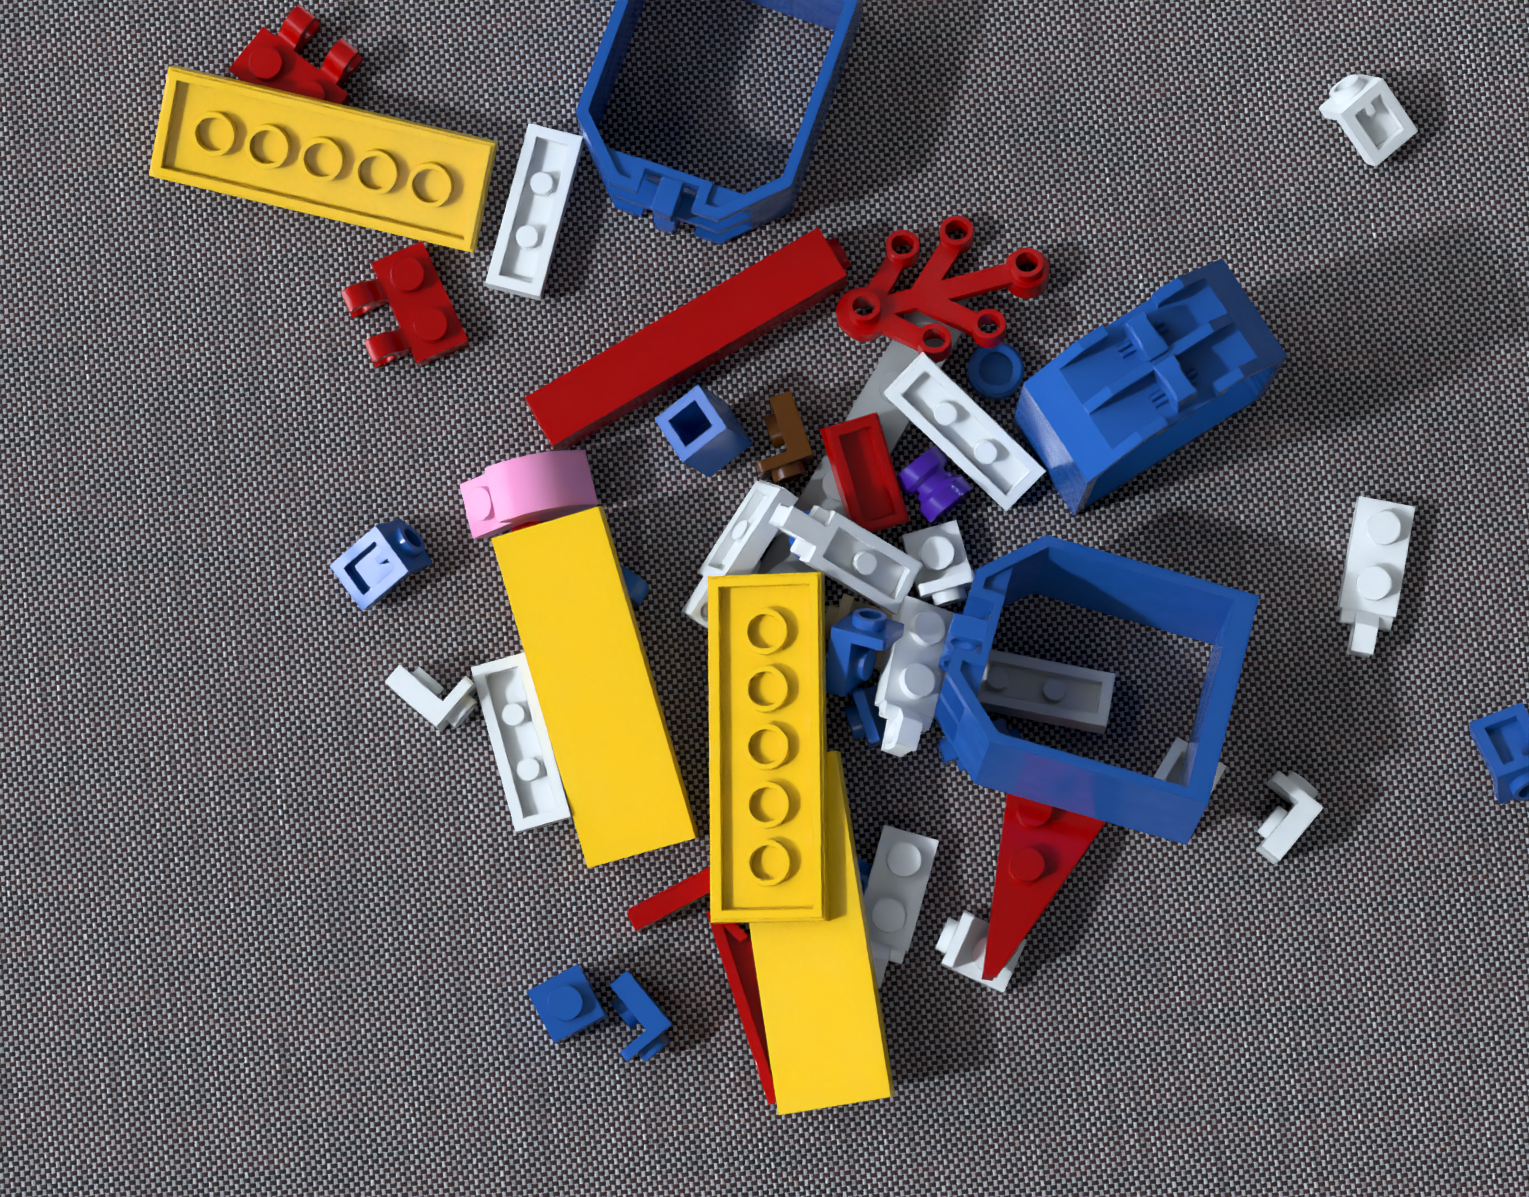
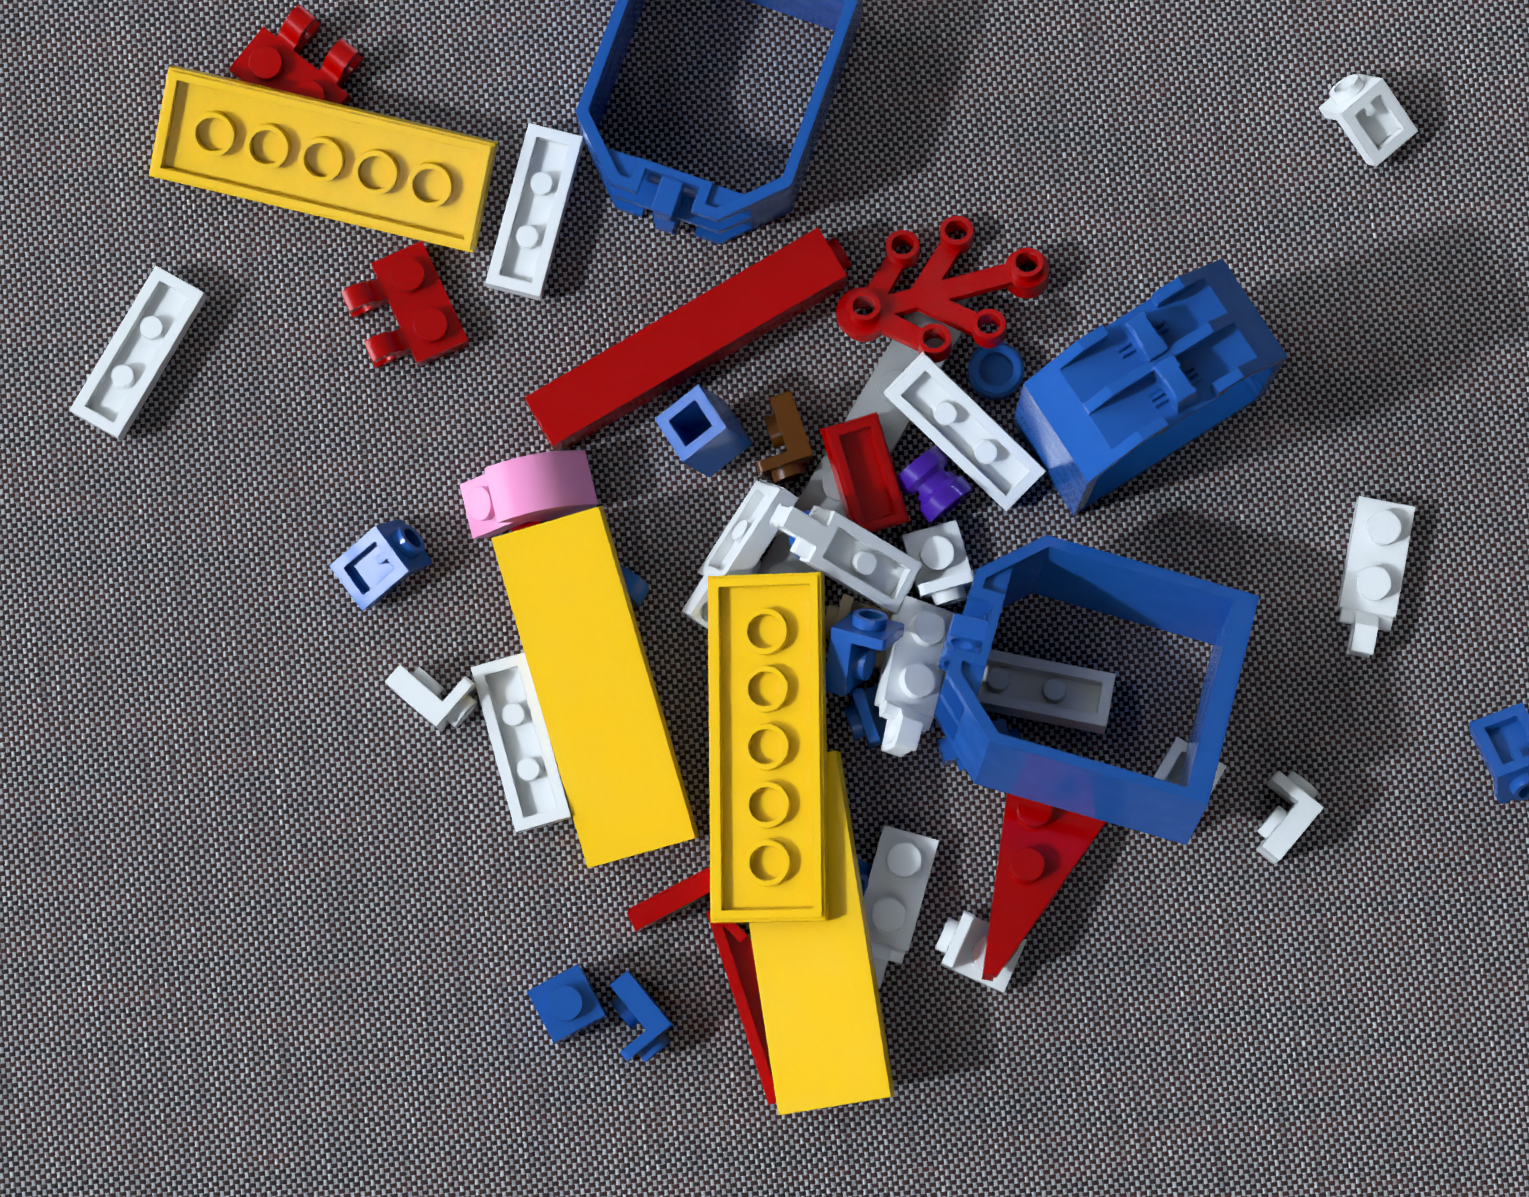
(138, 353): none -> white plate

